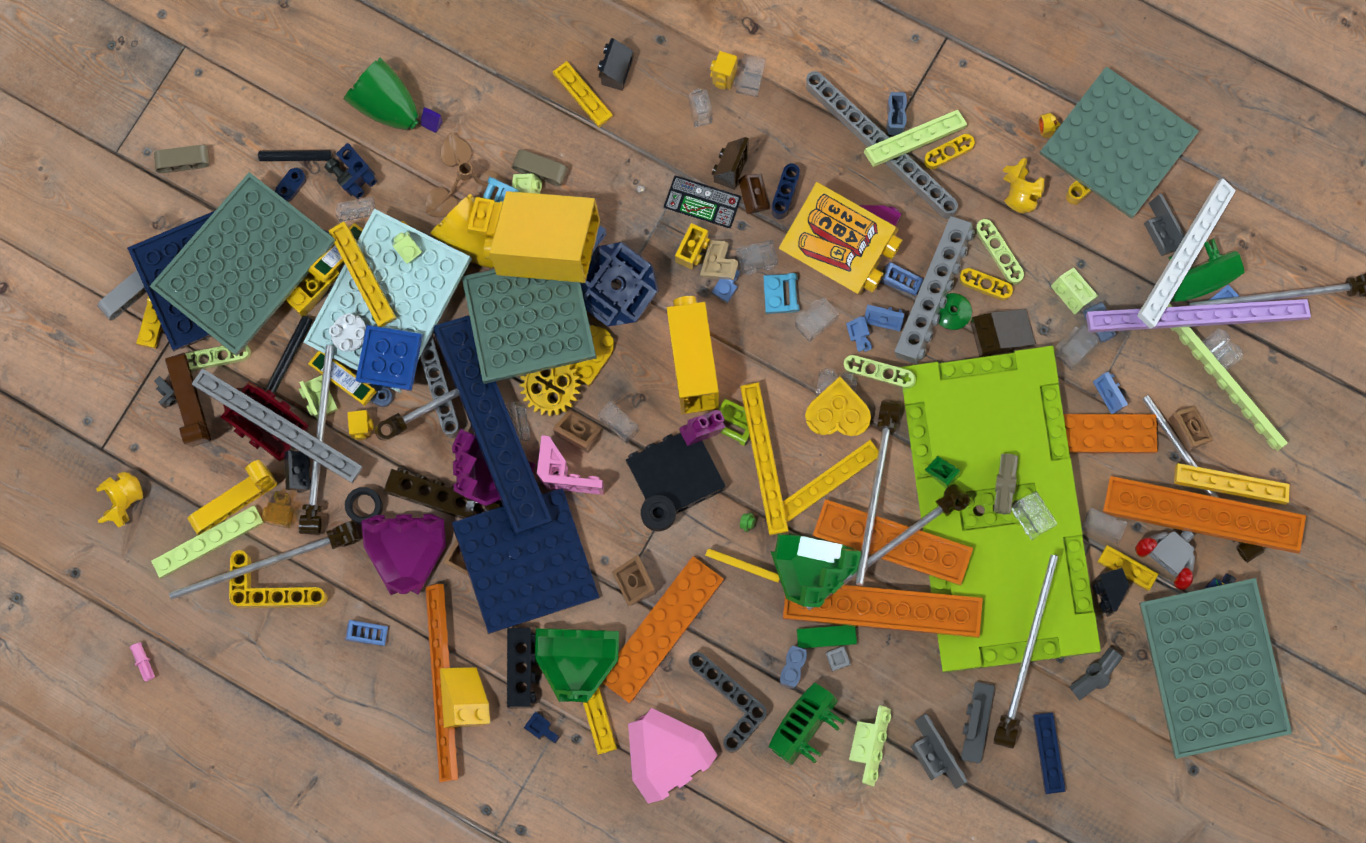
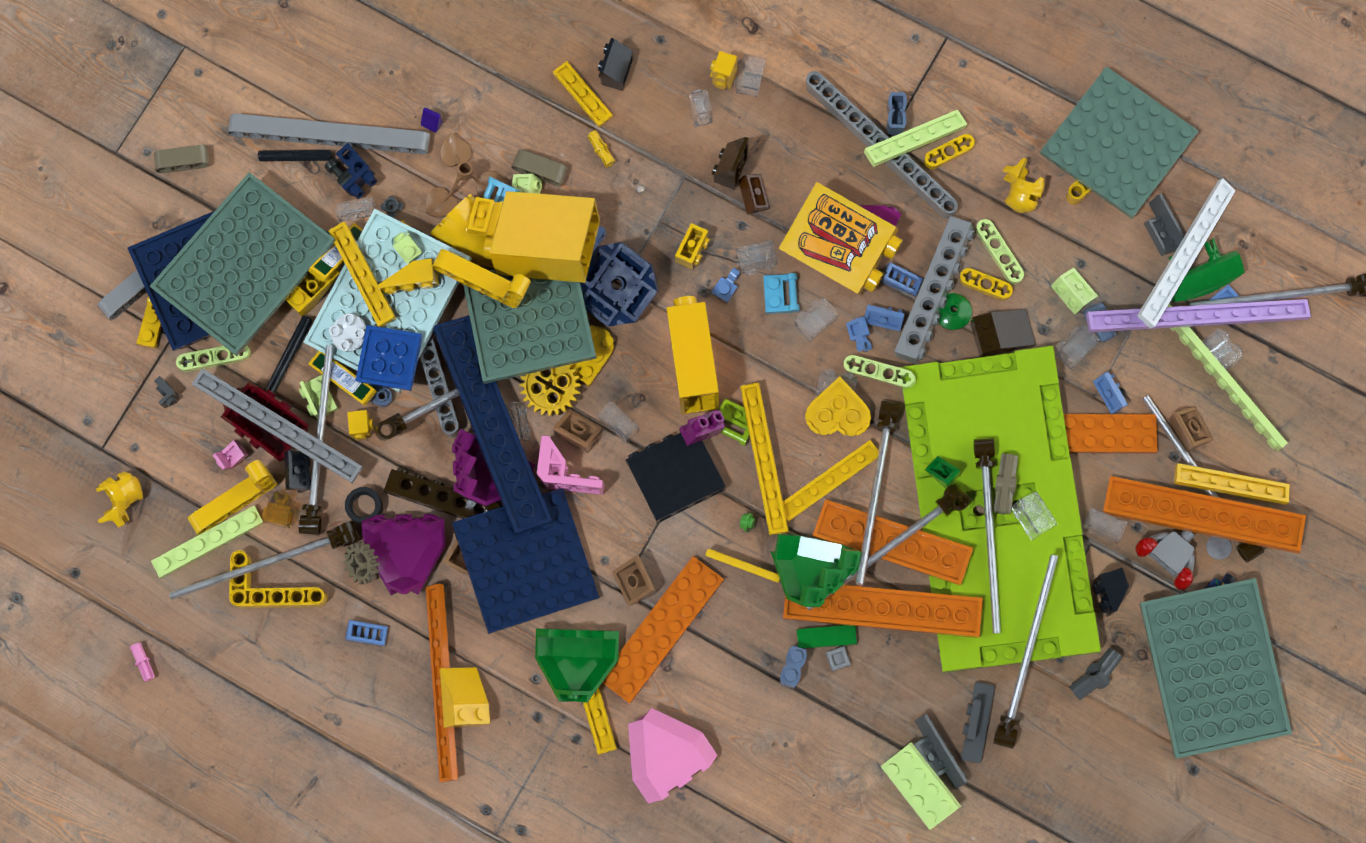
(195, 427): reddish brown beam -> none
(231, 455): none -> bright pink bracket
(292, 185): dark blue plate -> none
(328, 133): none -> light grey beam
(361, 563): none -> dark tan gear
(383, 97): green cylinder -> none
(391, 211): none -> dark grey plate
(412, 276): none -> yellow slope
(482, 280): none -> yellow beam
(515, 637): black brick -> none
(540, 726): dark blue plate -> none
(601, 149): none -> yellow pin
(662, 523): black tyre -> none
(702, 202): sticker -> none
(715, 264): tan plate -> none
(732, 698): dark grey beam -> none
(785, 199): dark blue beam -> none
(803, 722): green piece -> none
(869, 743): yellowish green bracket -> none
(920, 786): none -> yellowish green plate
(984, 450): none -> flat silver piece
(1048, 125): yellow rock -> none
(1049, 753): dark blue tile -> none
(1133, 570): yellow tile -> none
(1218, 548): none -> flat silver sticker

